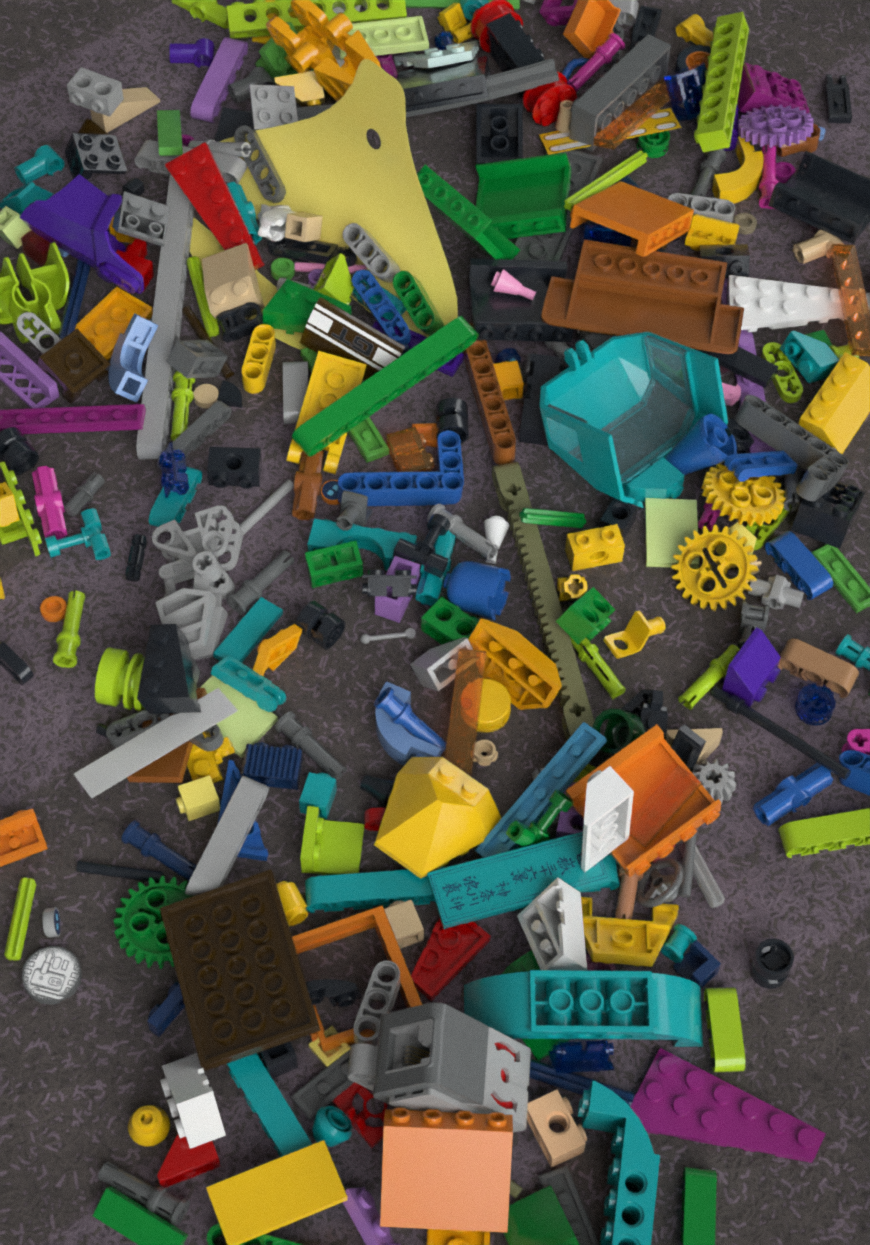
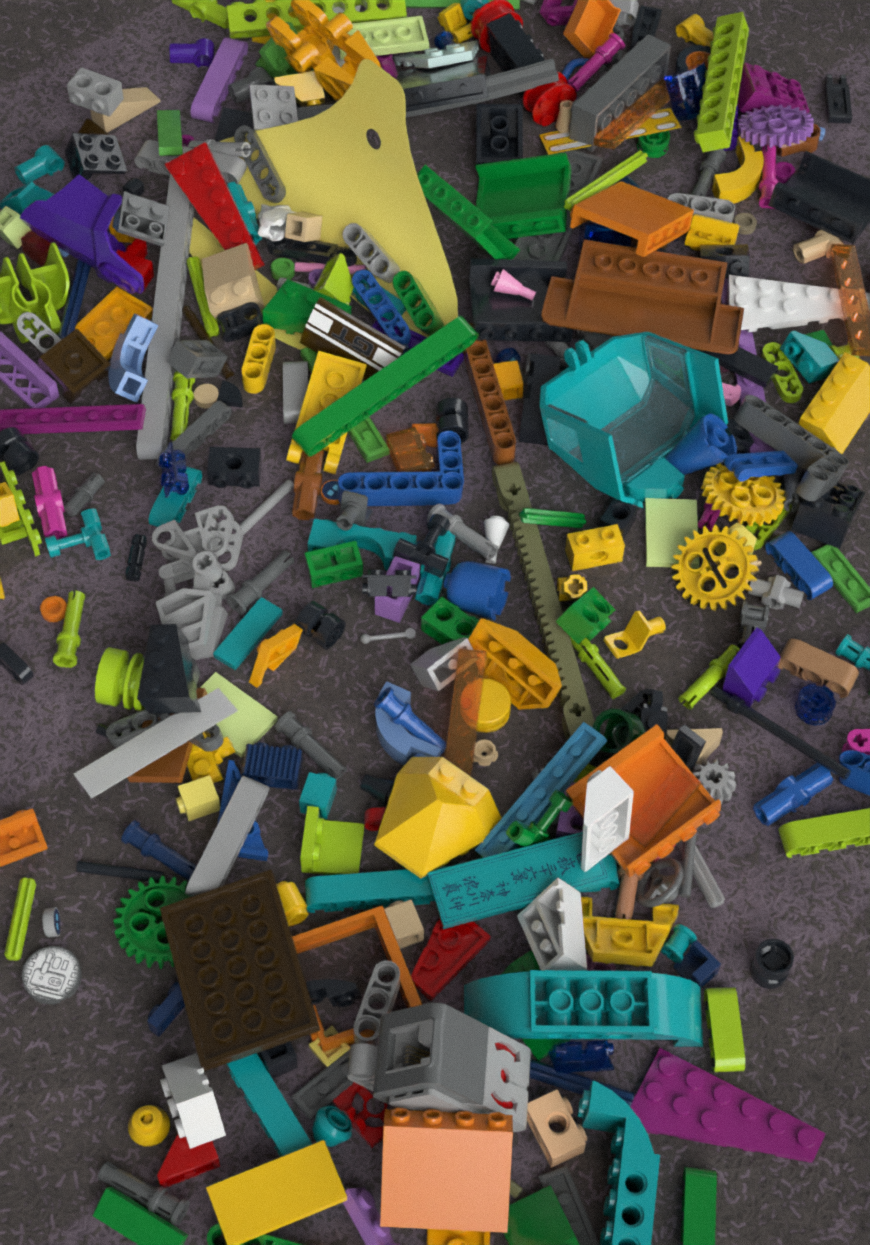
(249, 683): teal hinge -> none

